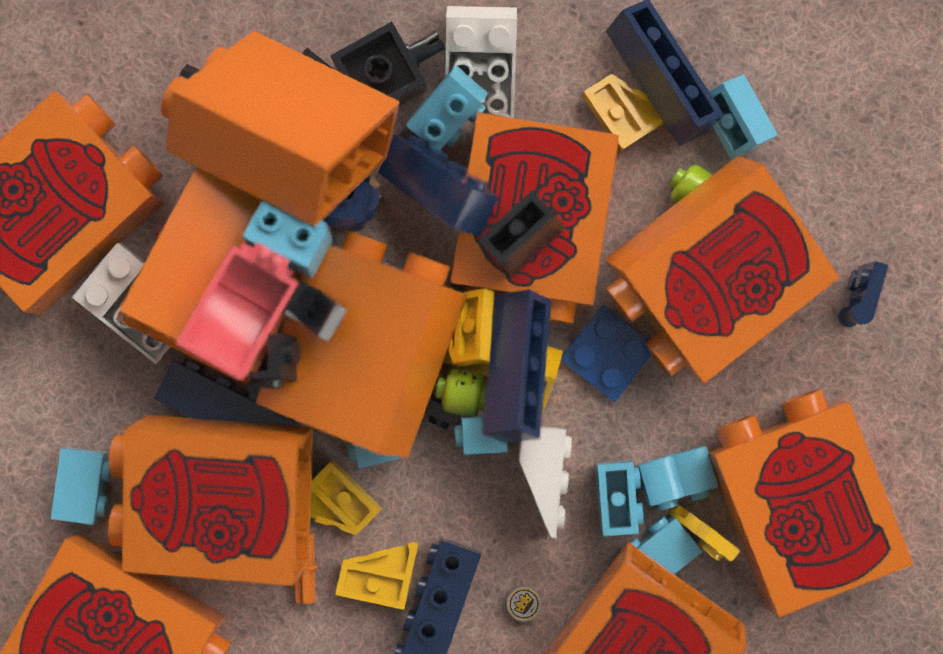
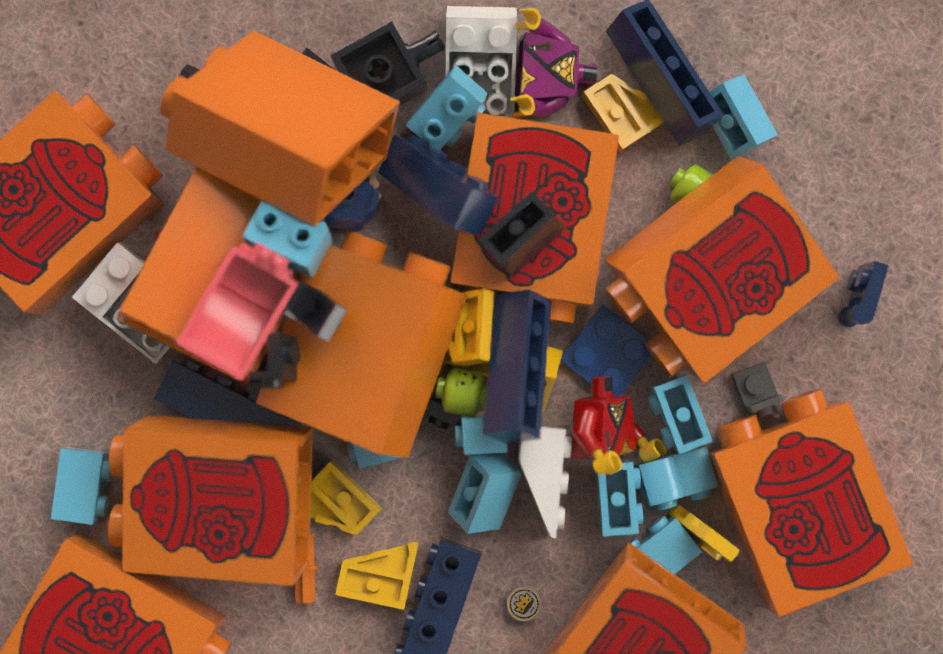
(484, 492): none -> medium azure brick
(547, 68): none -> magenta torso
(606, 429): none -> red torso
(680, 414): none -> medium azure brick
(757, 390): none -> dark grey bracket

